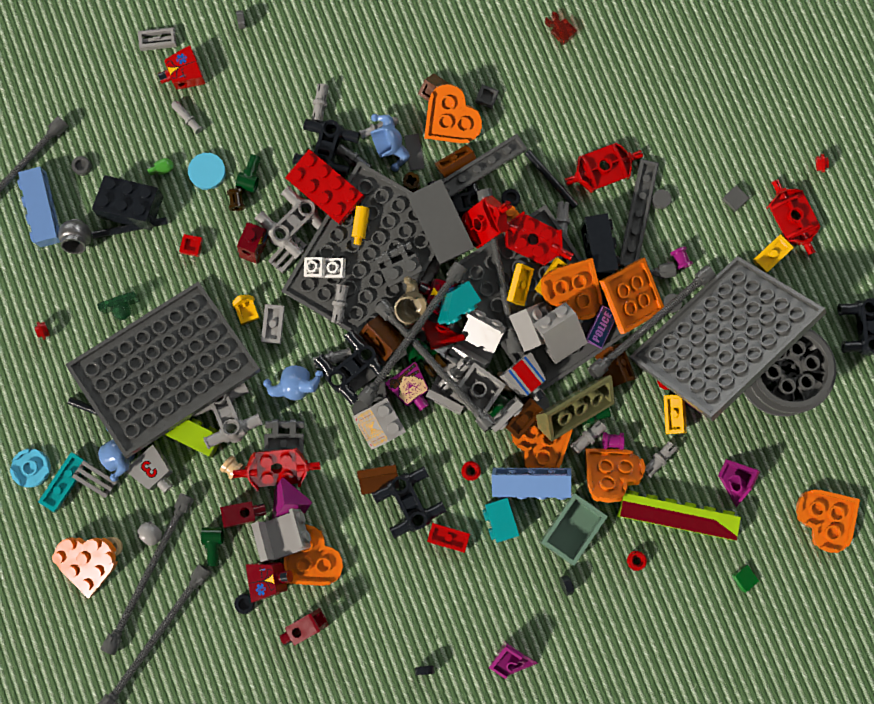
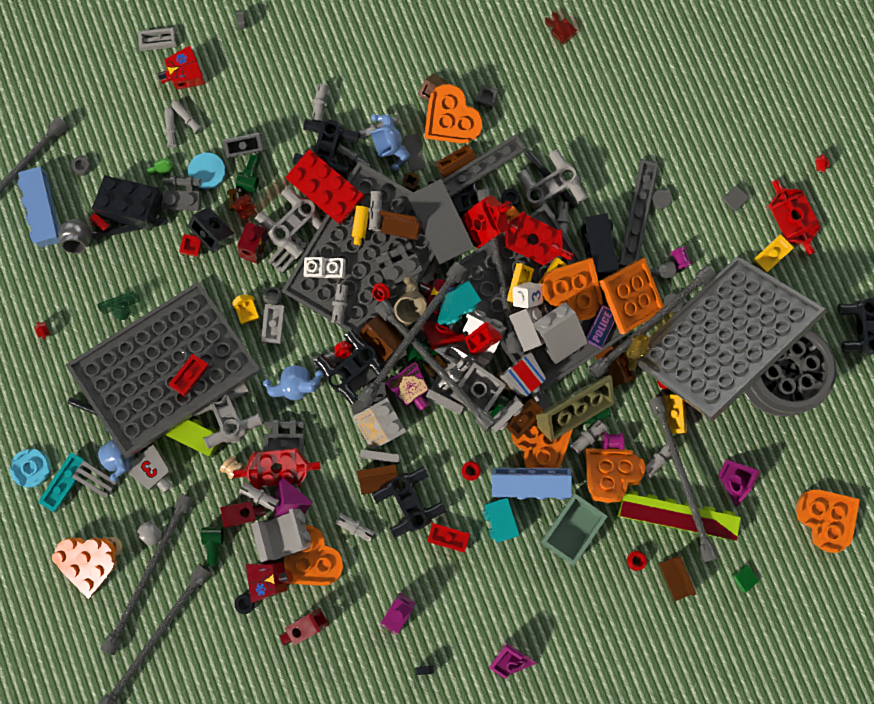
(96, 221): none -> red tile
(170, 132): none -> light grey piece
(182, 200): none -> dark grey plate
(189, 375): none -> red plate
(210, 229): none -> black brick
(244, 145): none -> dark grey brick
(244, 207): none -> clear red plate
(259, 496): none -> light grey pin
(272, 295): none -> dark grey tile
(343, 349): none -> red plate
(355, 527): none -> light grey pin
(375, 207): none -> light grey pin
(380, 456): none -> light grey tile
(381, 292): none -> red plate
(398, 613): none -> magenta torso
(400, 225): none -> reddish brown panel
(482, 338): none -> red slope
(527, 295): none -> white brick
(552, 184): none -> light grey piece
(566, 585): black tile -> none
(593, 177): red plate -> none
(637, 349): none -> clear yellow piece
(677, 578): none -> reddish brown panel
(707, 548): none -> dark grey hose

